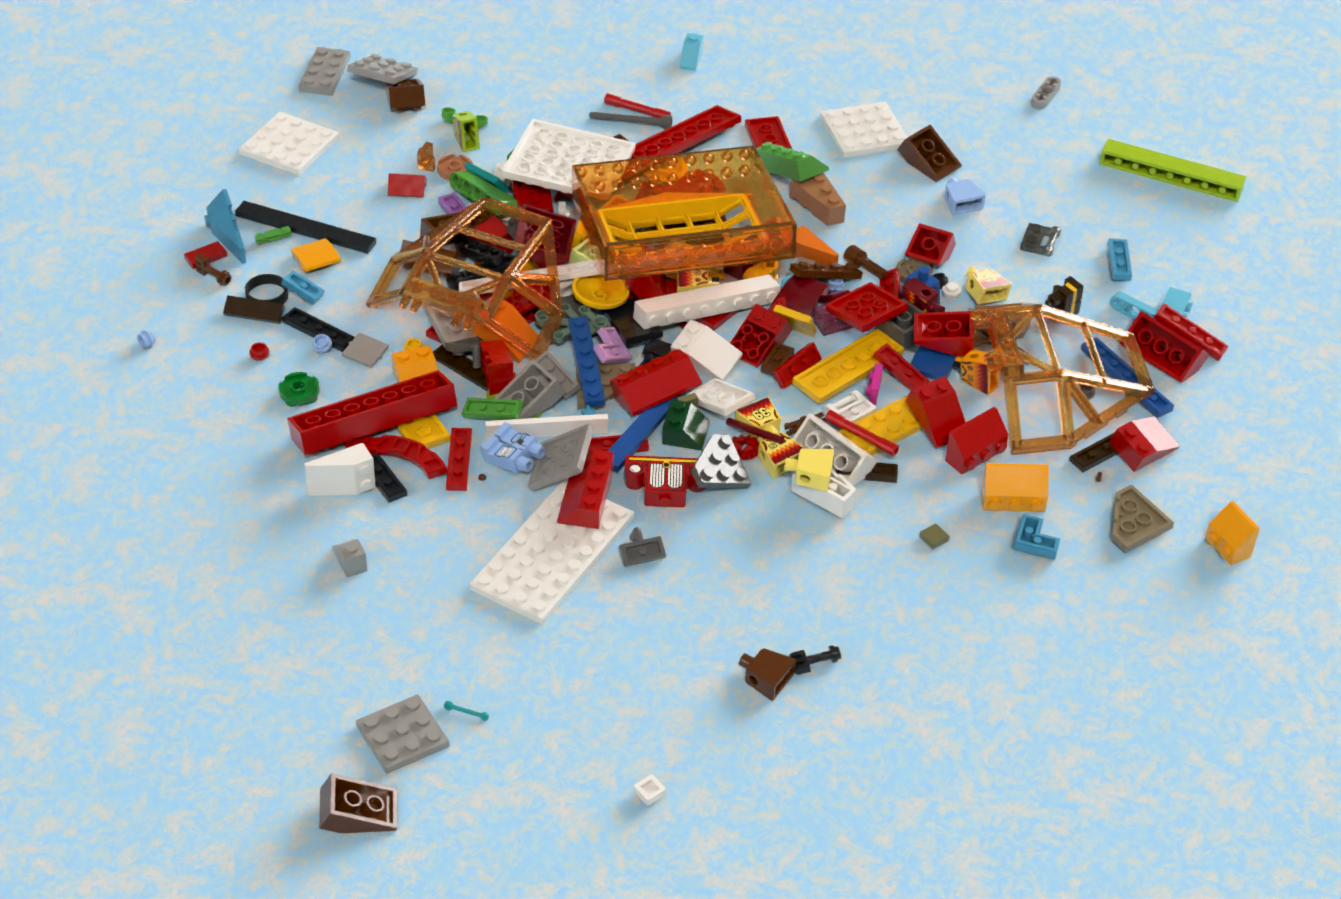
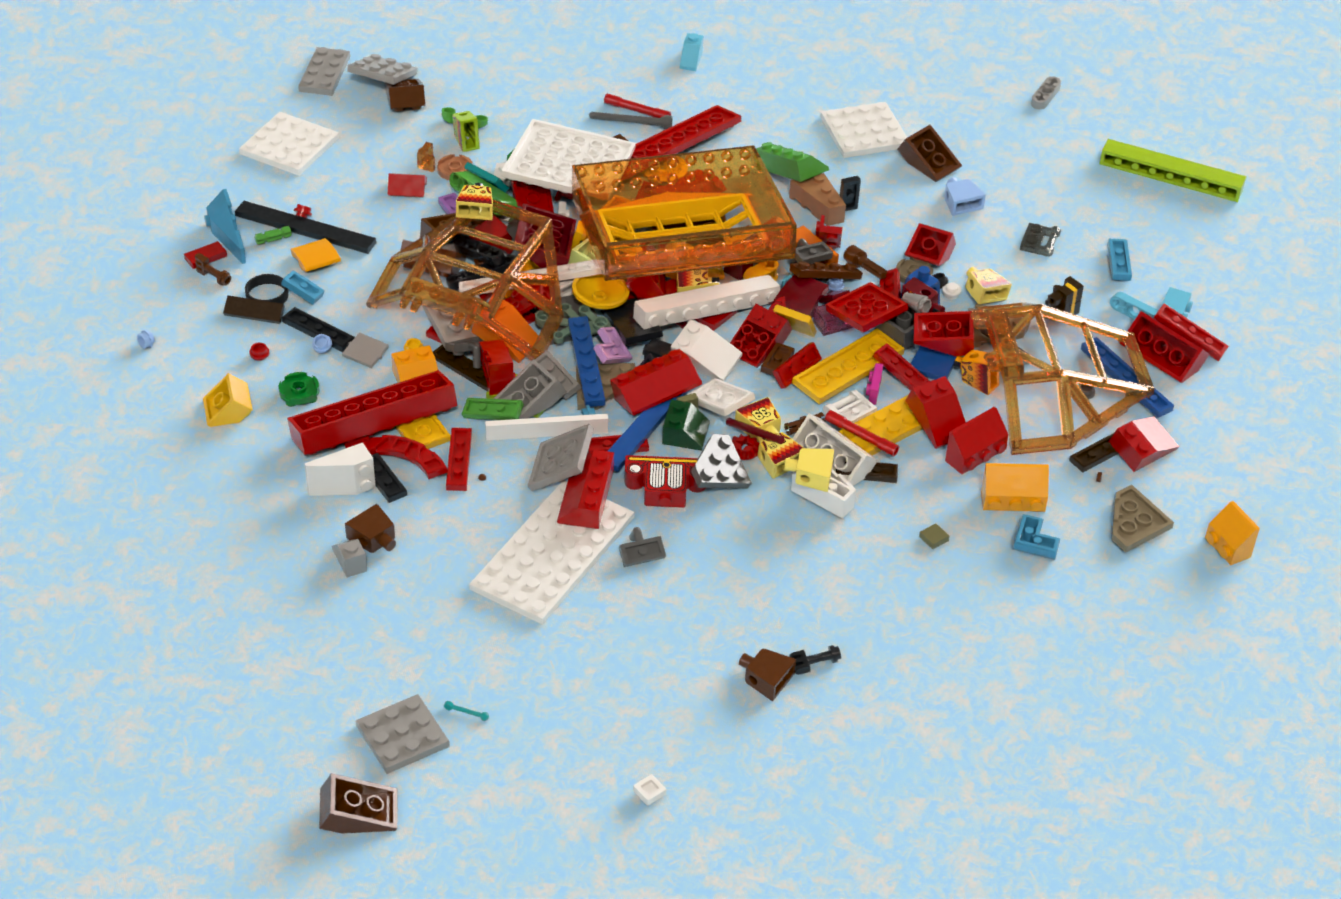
(227, 402): none -> yellow slope
(302, 211): none -> red plate
(372, 529): none -> reddish brown torso
(475, 202): none -> light yellow torso
(512, 449): light blue hips -> none
(767, 130): red tile -> none
(813, 252): none -> dark grey plate
(829, 234): none -> red bracket
(850, 192): none -> black plate
(917, 302): none -> light grey cone

